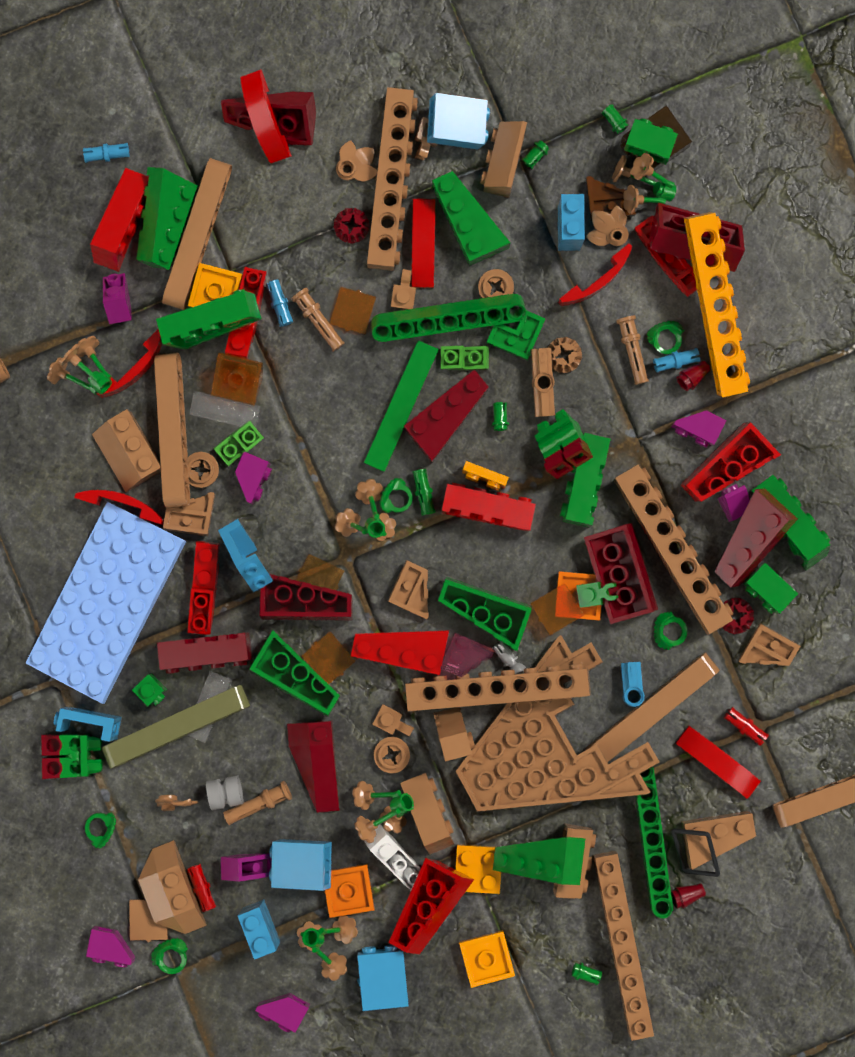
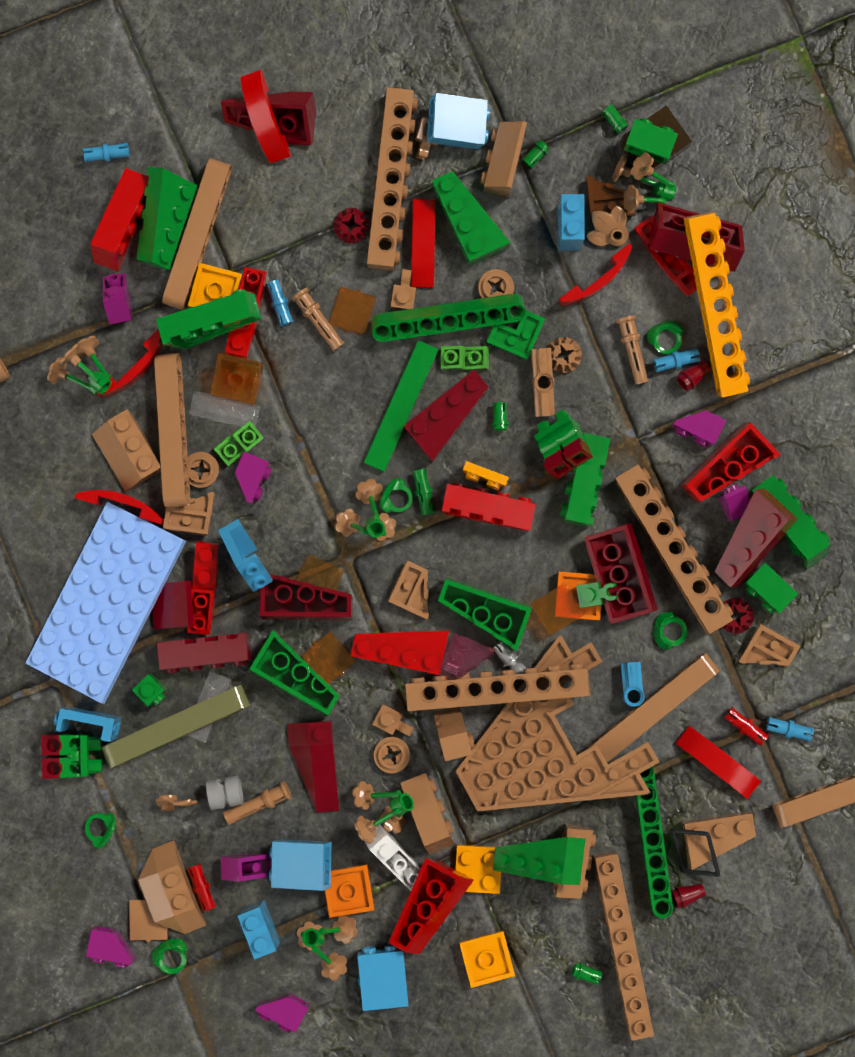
(174, 606): none -> dark red tile
(358, 160): medium nougat plate -> none
(789, 729): none -> dark azure pin

